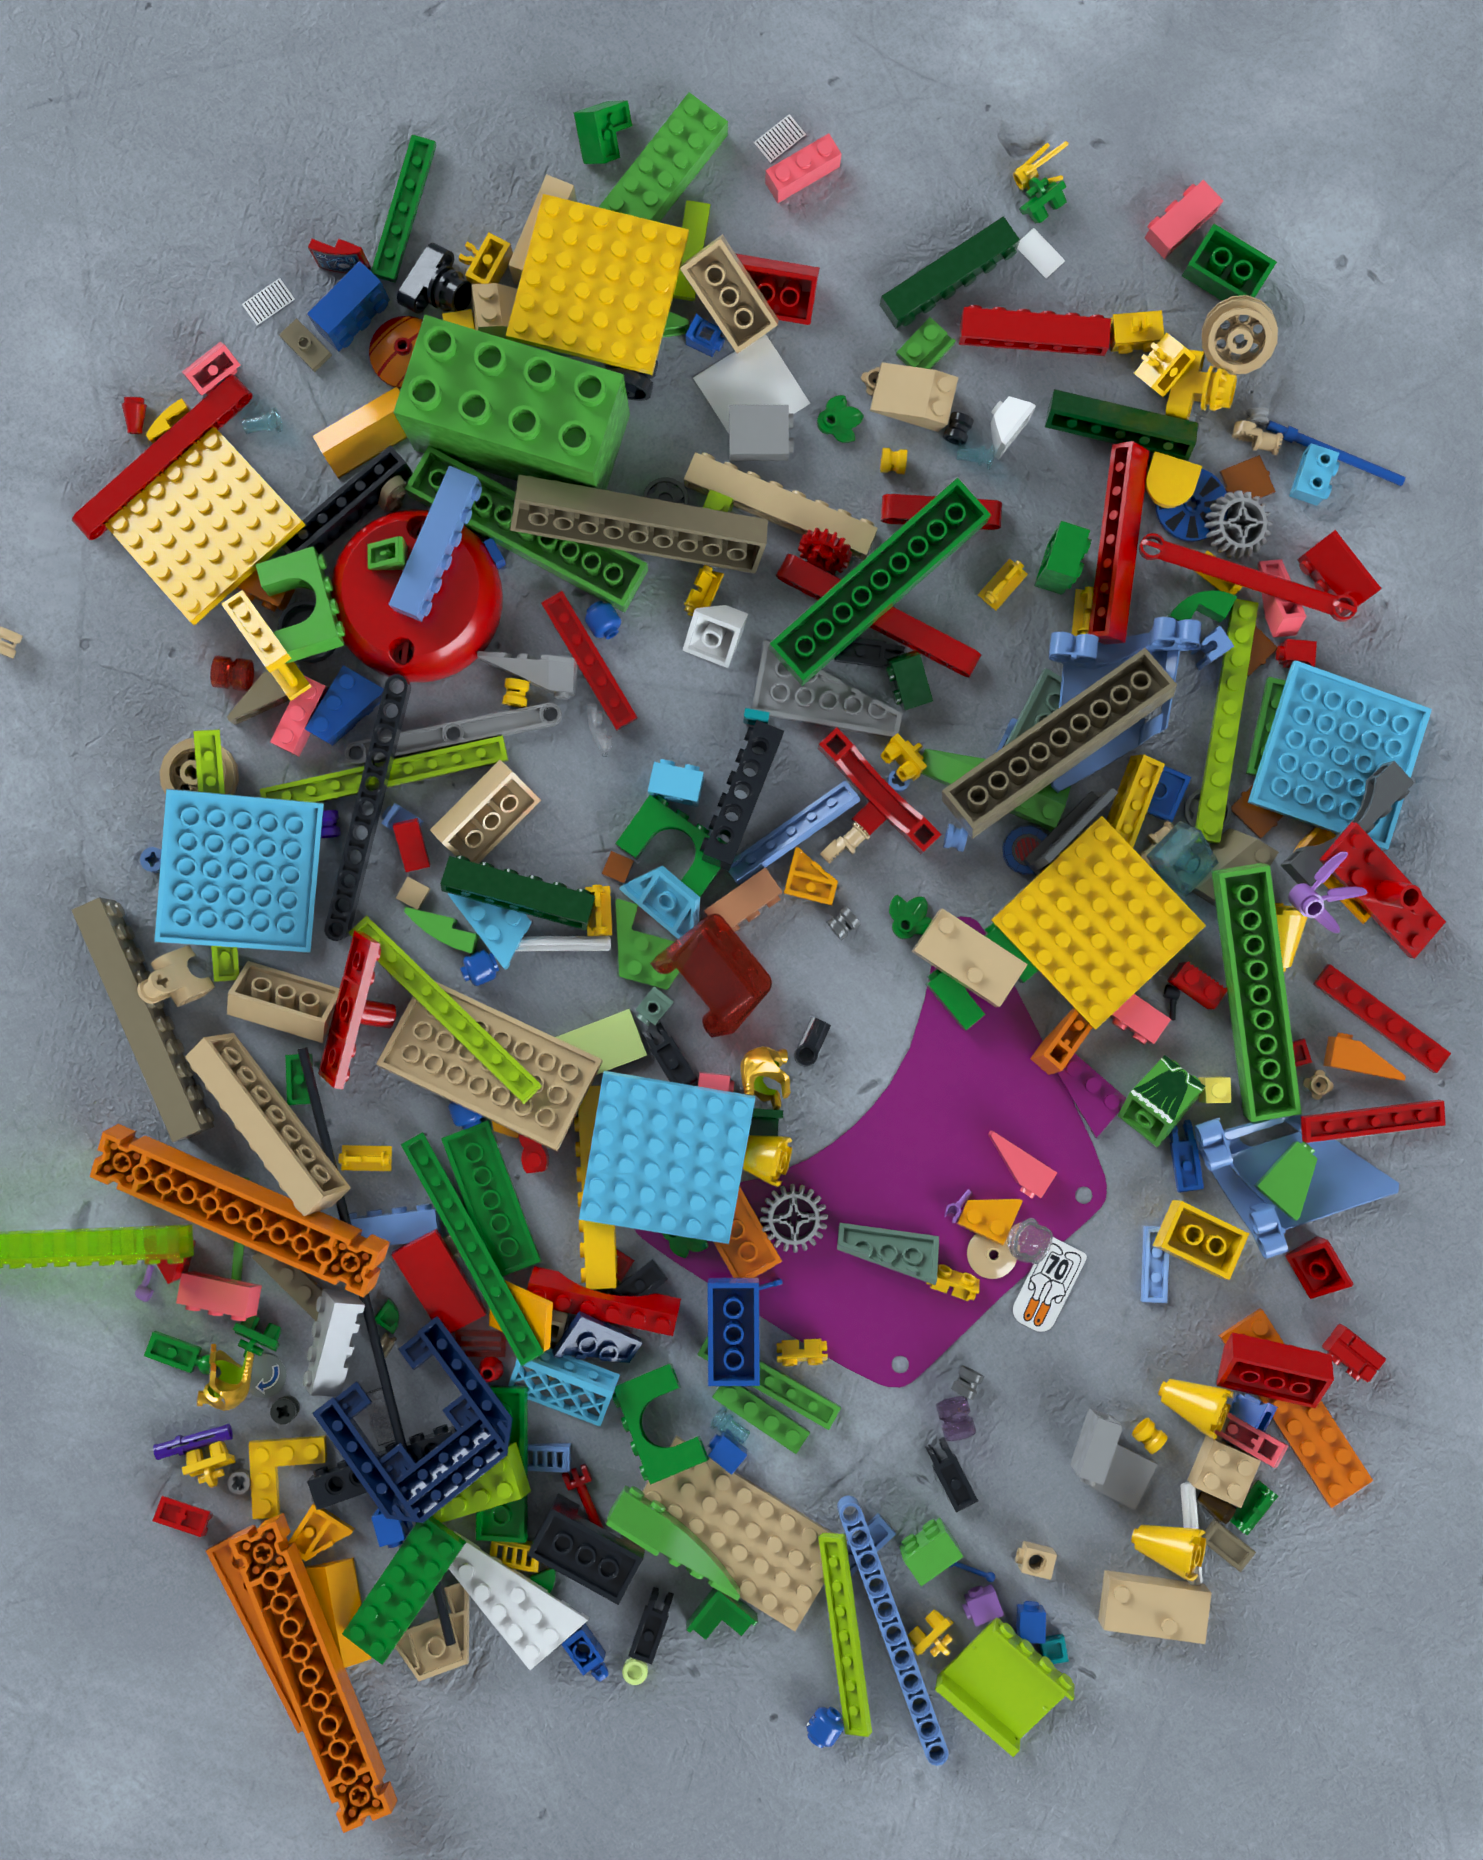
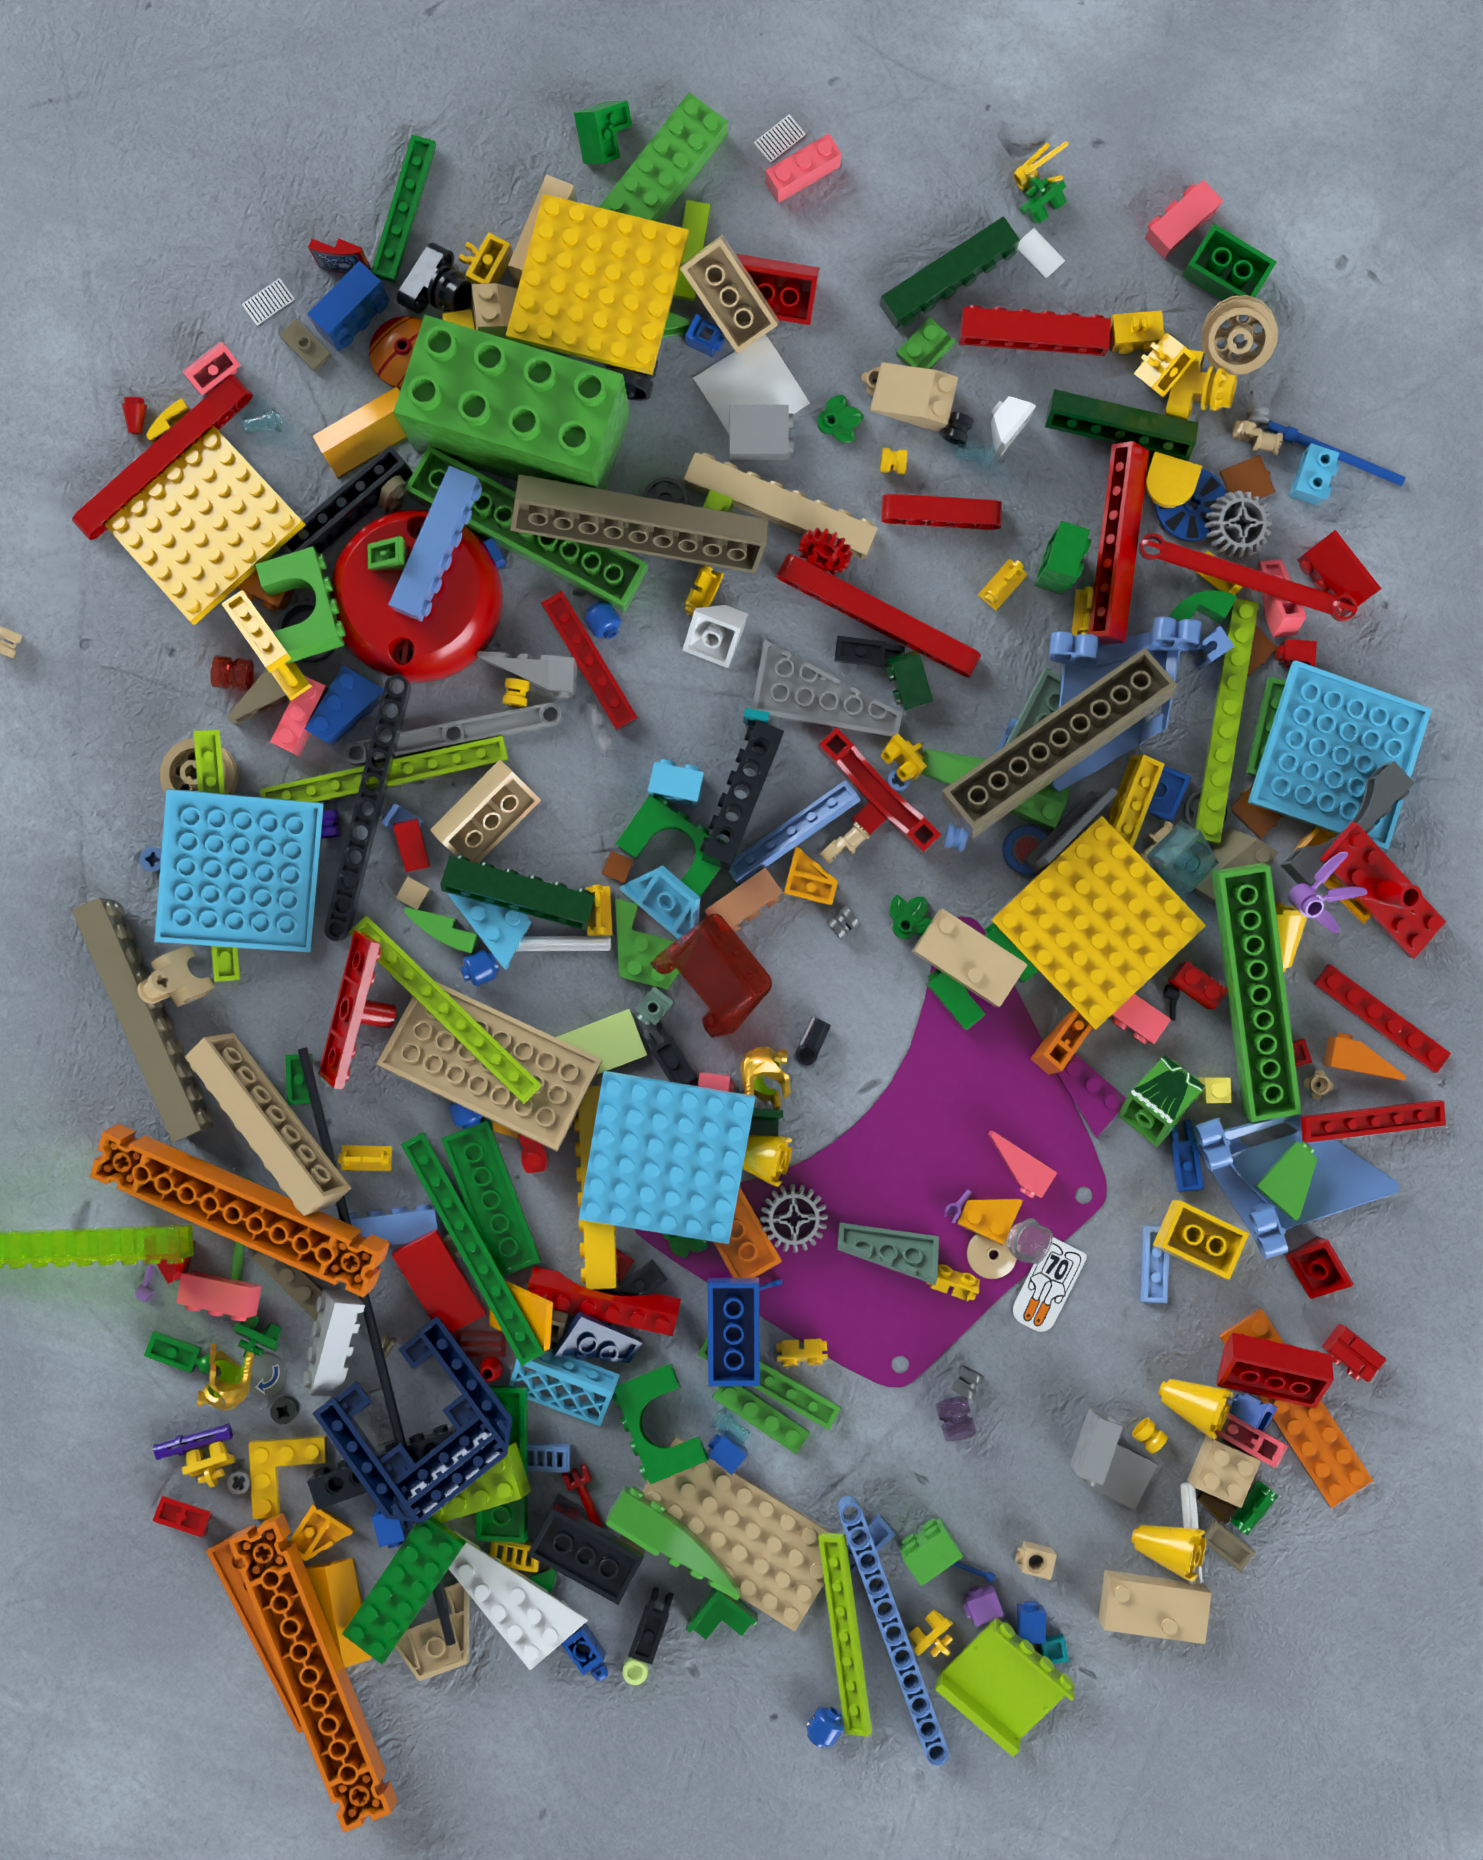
(283, 1001): tan slope -> none
(388, 1316): green tile -> none
(879, 581): green brick -> none
(952, 1478): black hinge -> none

